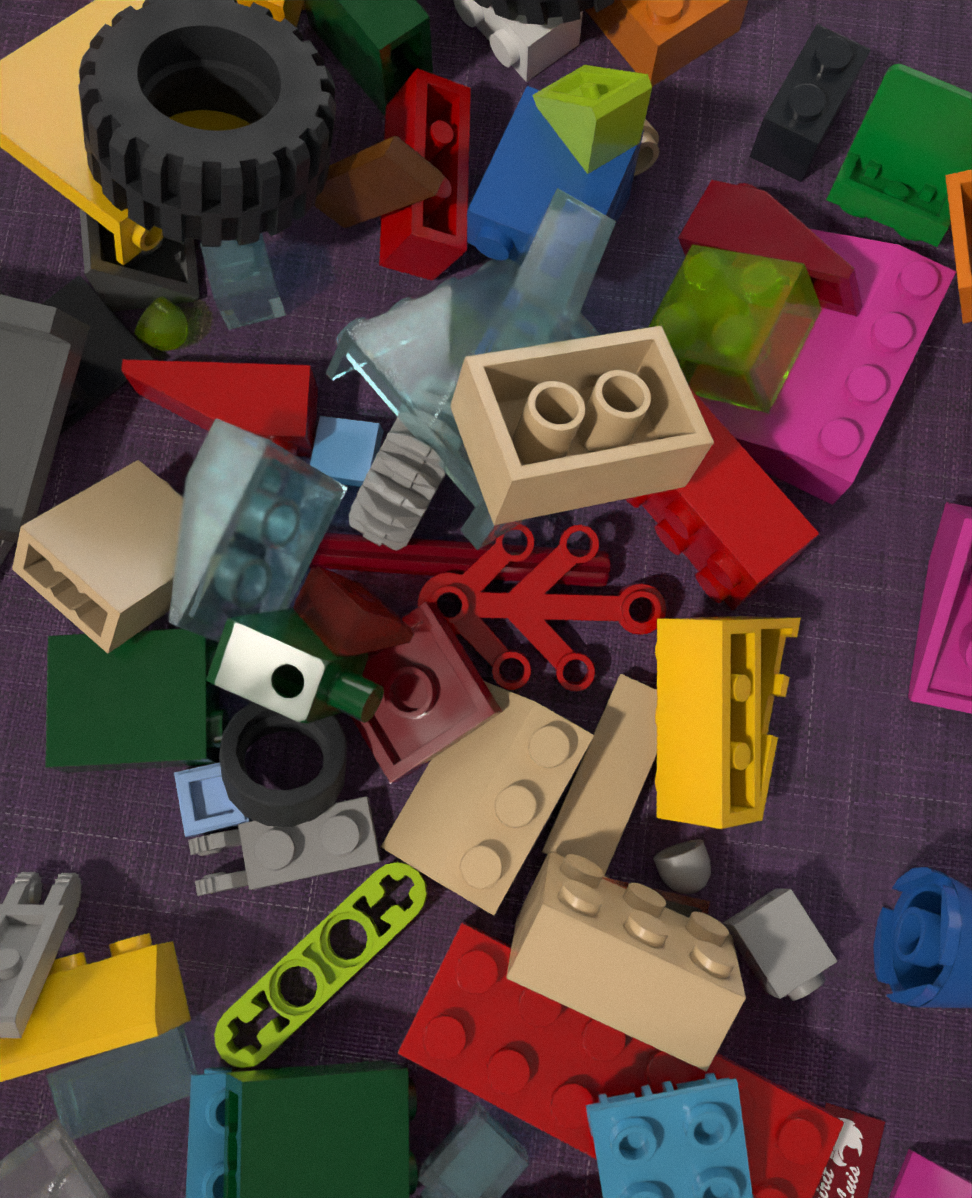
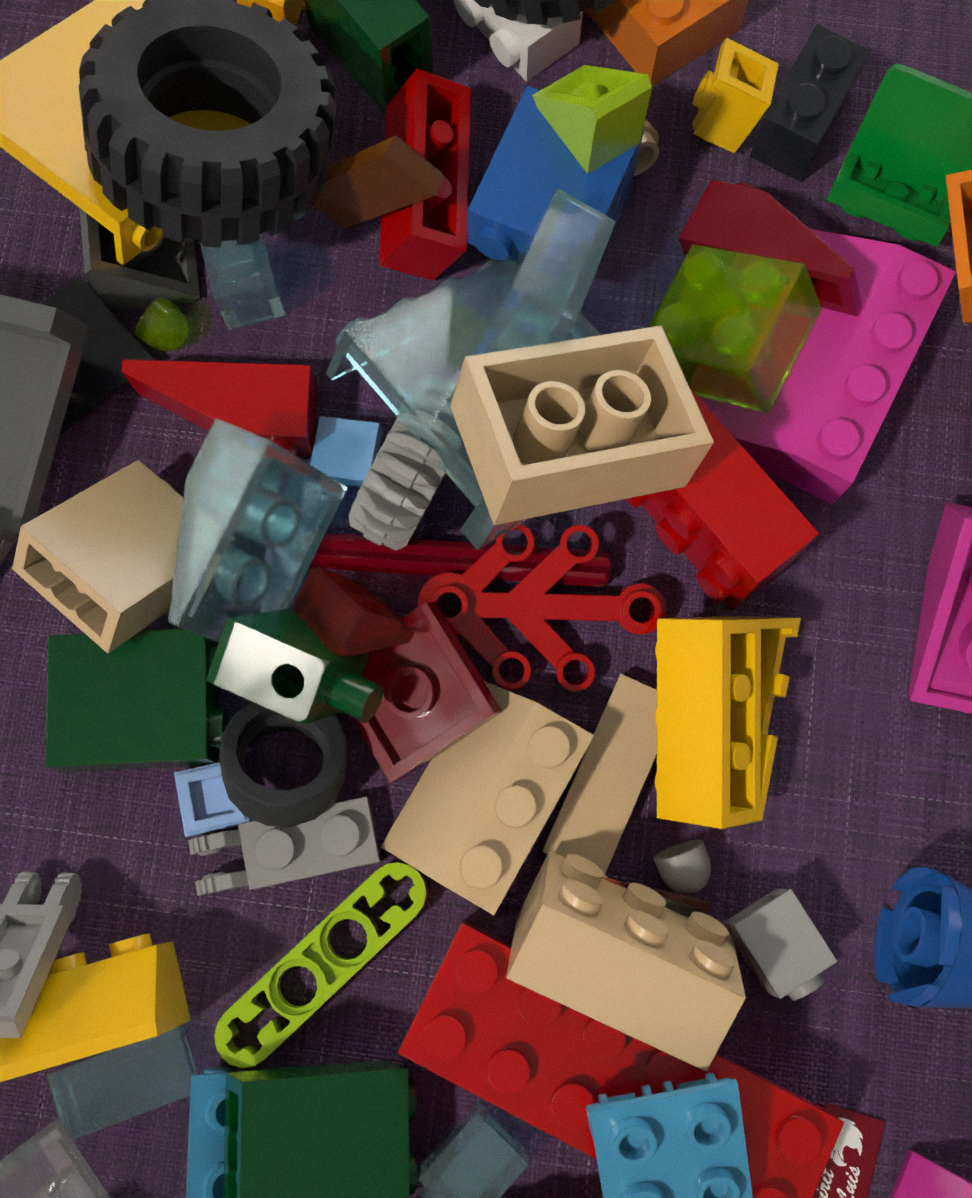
(733, 95): none -> yellow brick

